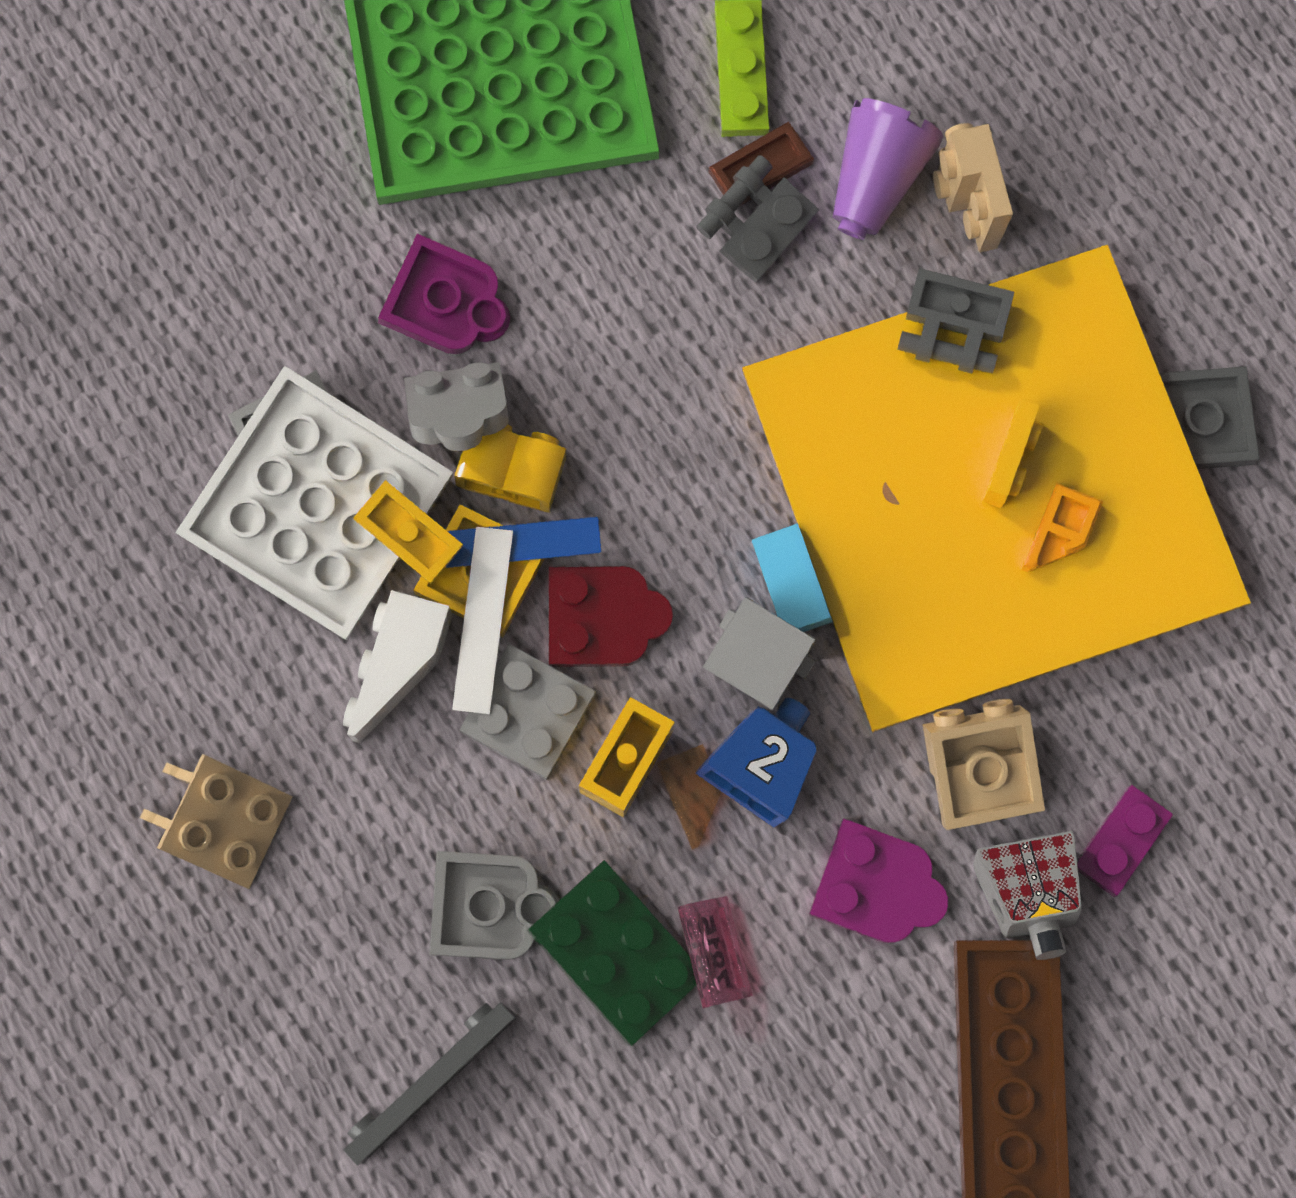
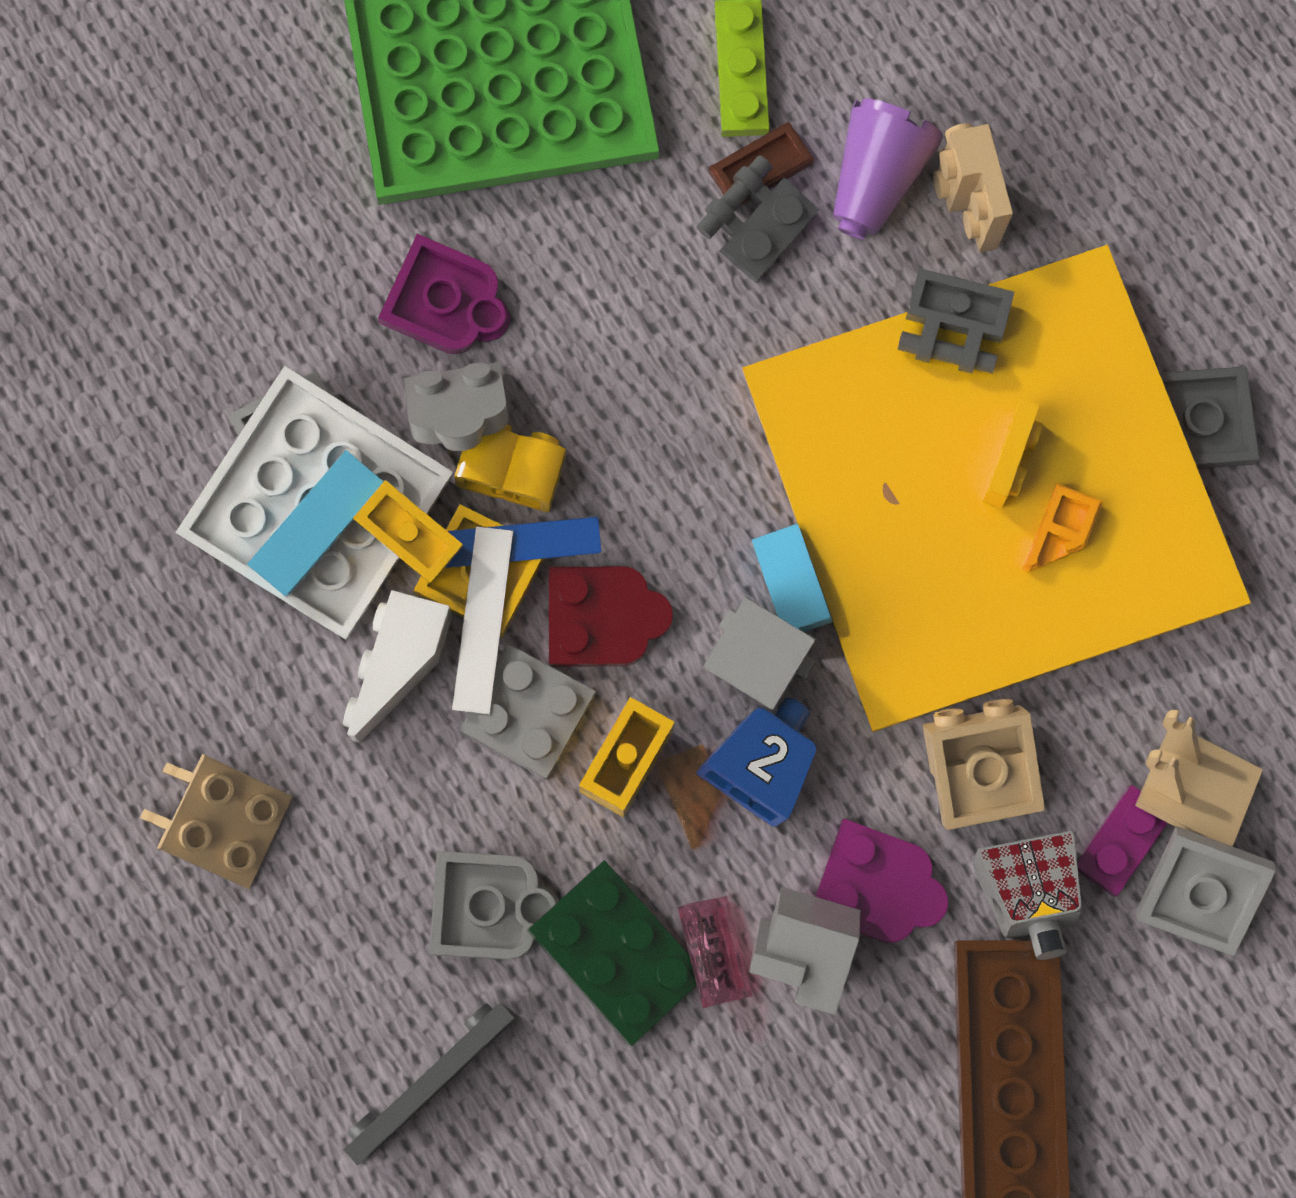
(315, 524): none -> medium azure tile
(808, 947): none -> light grey plate
(1197, 783): none -> tan plate
(1205, 891): none -> light grey plate

